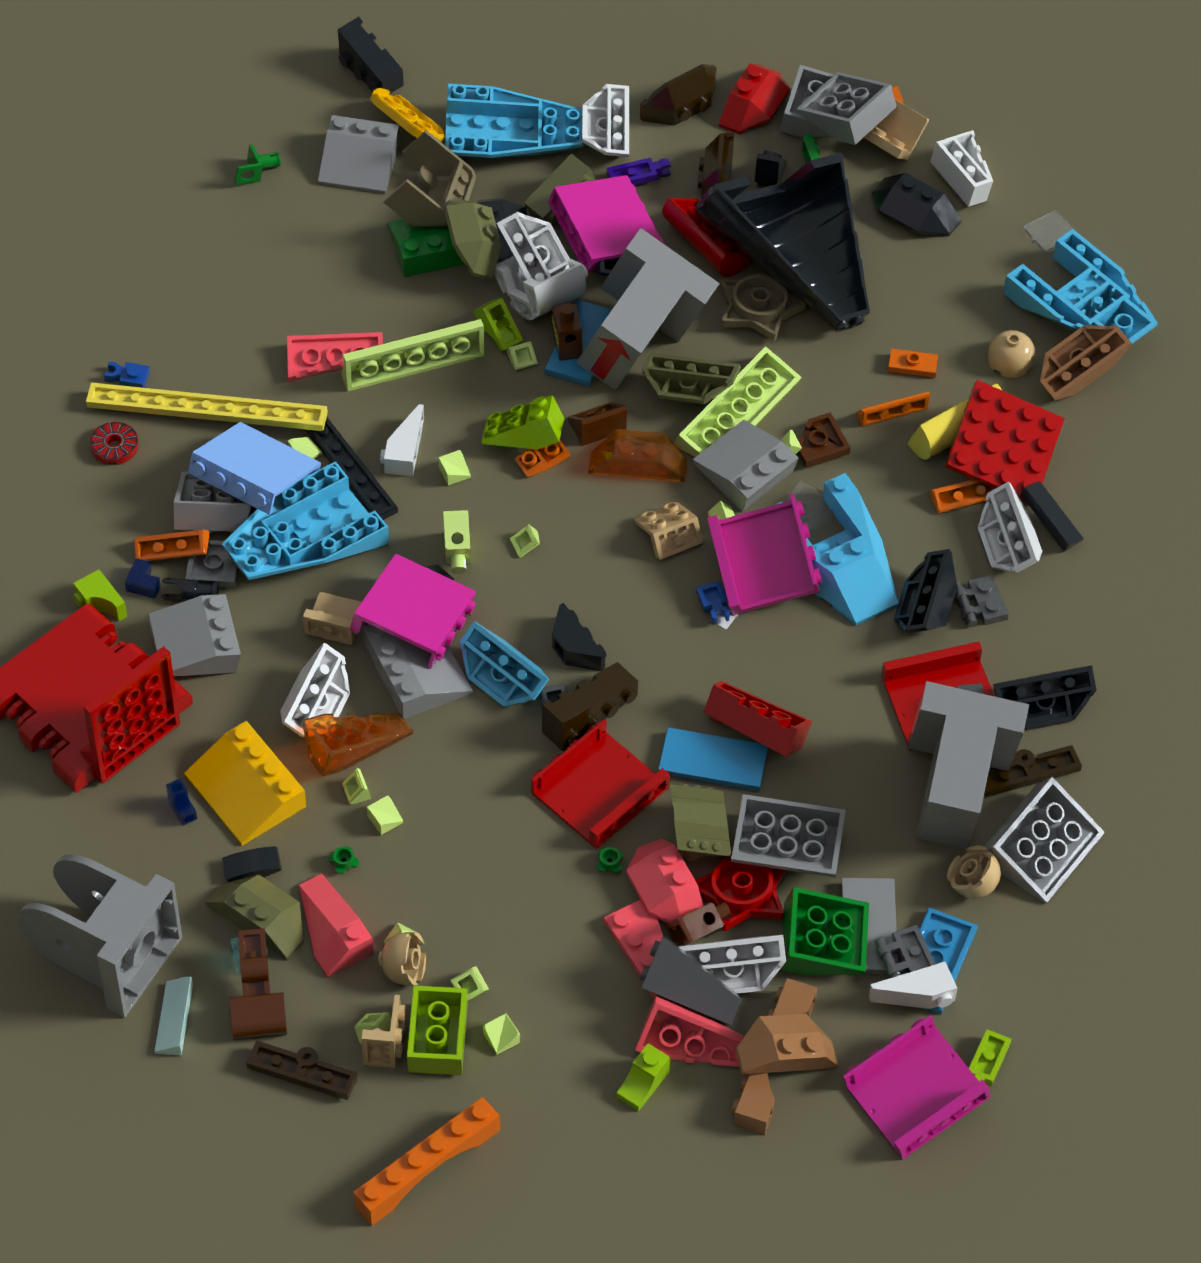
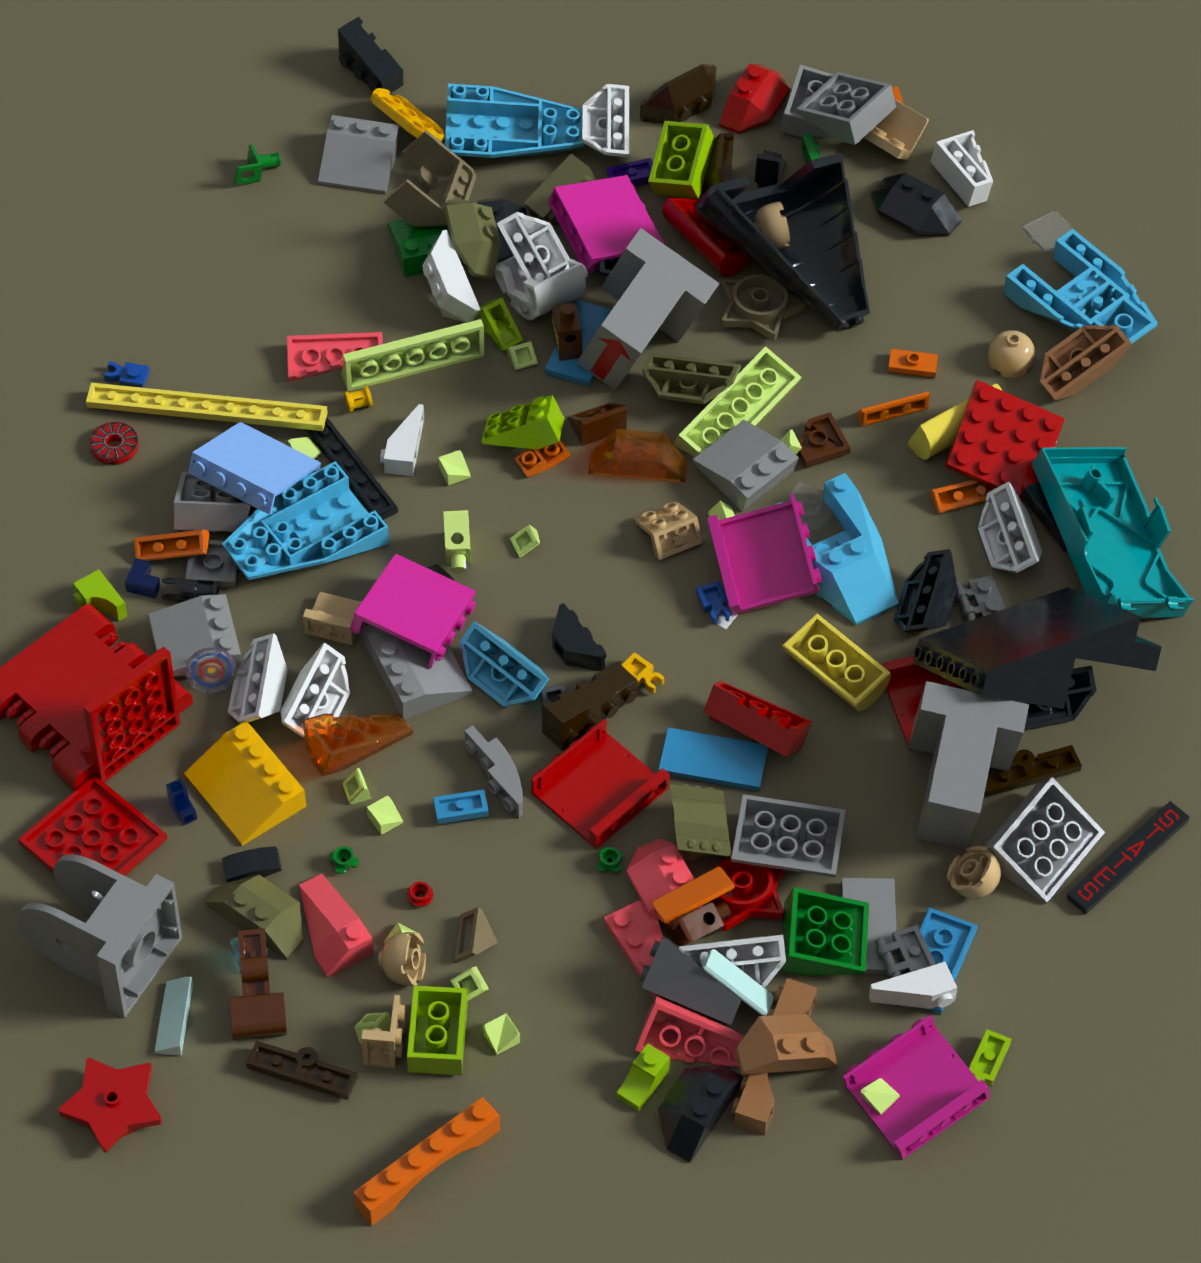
(96, 826): none -> red plate
(112, 1102): none -> red plate
(211, 670): none -> clear tile
(259, 681): none -> white wedge
(350, 397): none -> yellow bush
(420, 888): none -> red plate
(449, 281): none -> white wedge
(460, 806): none -> dark azure plate
(473, 934): none -> dark tan slope
(500, 769): none -> light grey slope
(642, 671): none -> yellow plate
(681, 159): none -> lime brick
(692, 895): none -> orange slope
(696, 1107): none -> black wedge
(737, 982): none -> light aqua slope
(773, 224): none -> tan cylinder
(838, 663): none -> light yellow brick
(879, 1095): none -> yellowish green slope
(1032, 647): none -> black panel
(1110, 529): none -> teal piece
(1127, 857): none -> black tile

